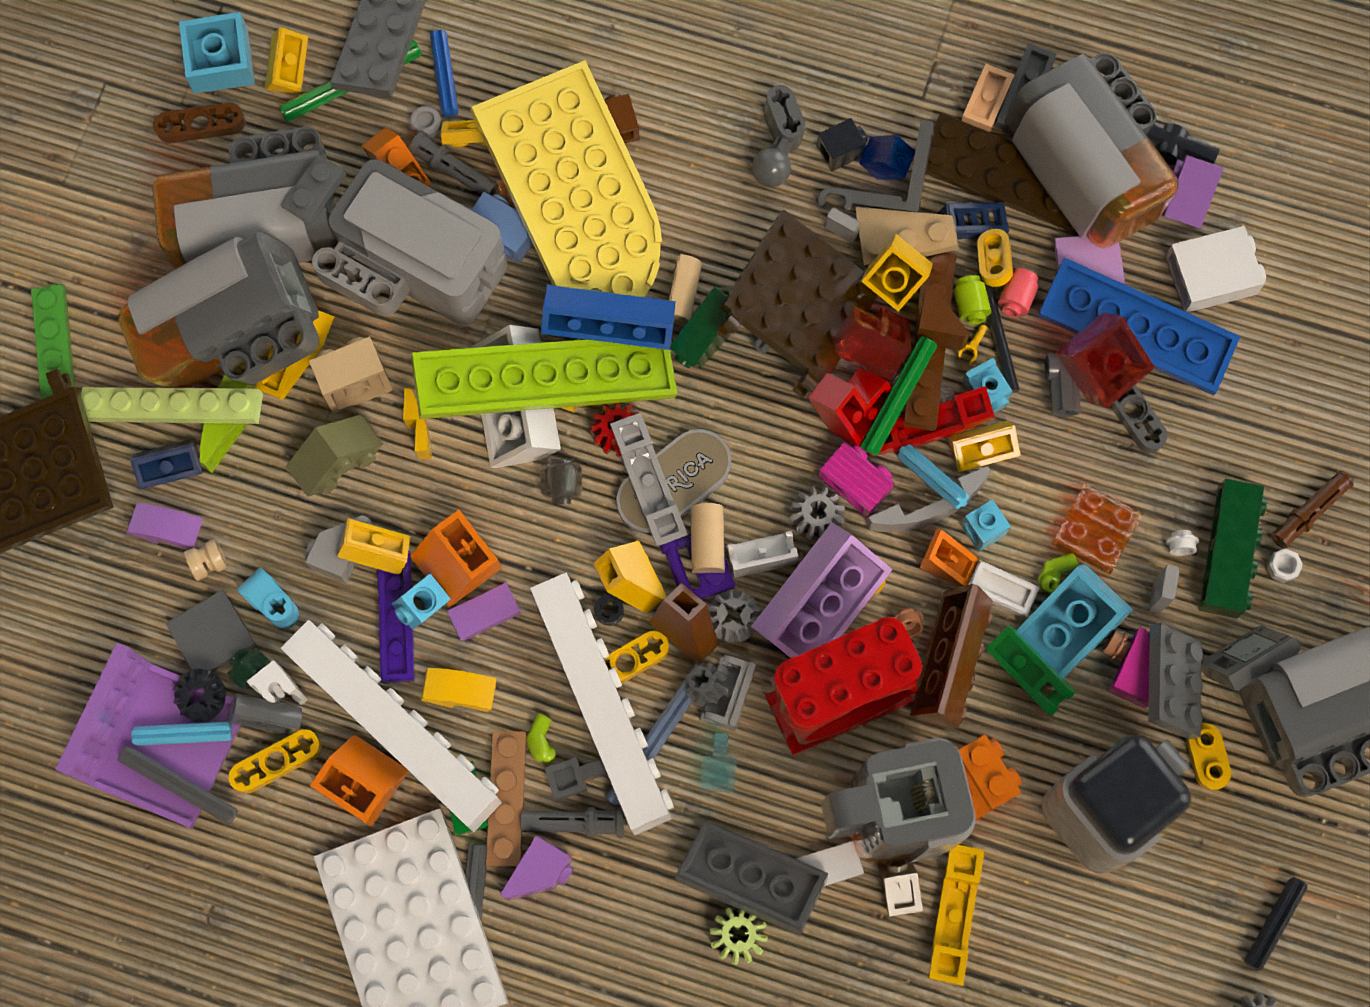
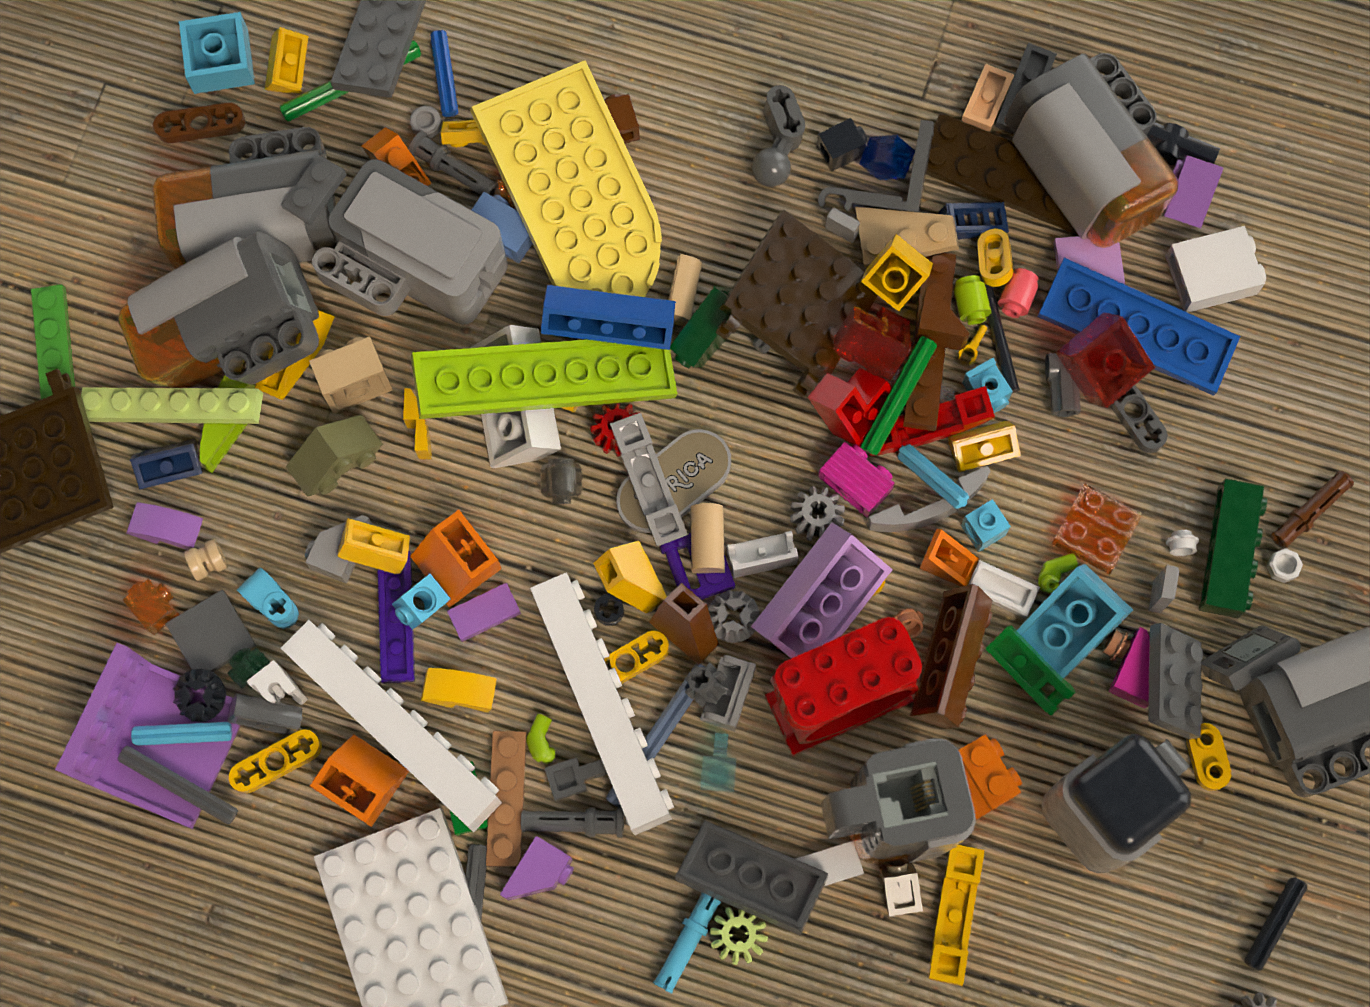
(151, 605): none -> clear orange brick
(687, 941): none -> medium azure pin

